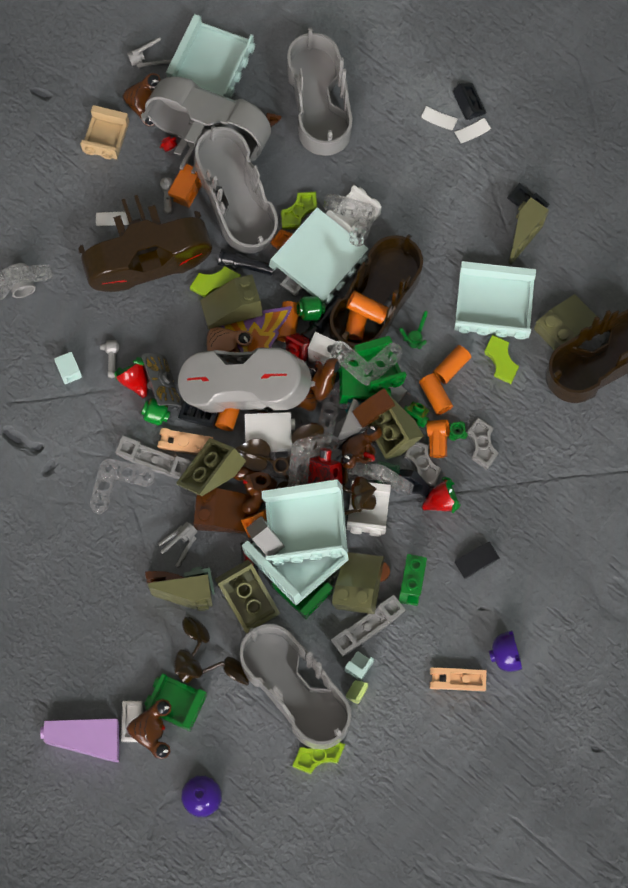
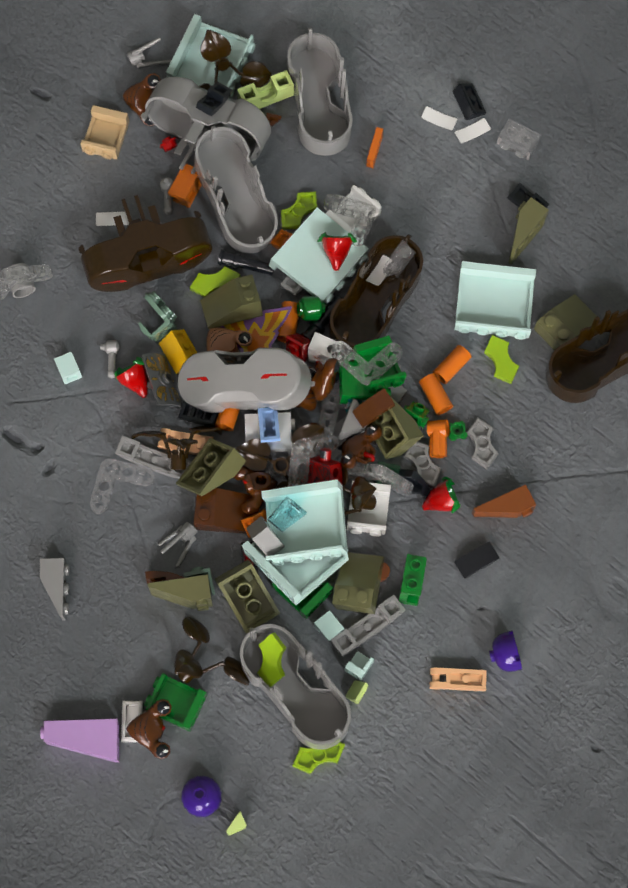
(53, 576): none -> light grey slope
(154, 413): green head -> none
(164, 312): none -> sand green piece
(177, 348): none -> yellow panel
(178, 457): none -> dark brown plant
(215, 99): none -> black slope
(216, 49): none -> dark brown plant
(237, 825): none -> yellowish green slope
(268, 425): none -> light blue slope
(272, 652): none -> lime tile
(277, 89): none -> yellowish green arch
(286, 514): none -> clear light blue slope
(328, 626): none -> light aqua panel
(336, 248): none -> red hat
(355, 326): orange pin -> none
(367, 307): orange pin -> none
(375, 145): none -> orange tile
(377, 275): none -> white sticker
(398, 260): none -> clear hinge
(414, 338): green plant -> none
(510, 505): none -> dark orange slope
(518, 139): none -> clear brick

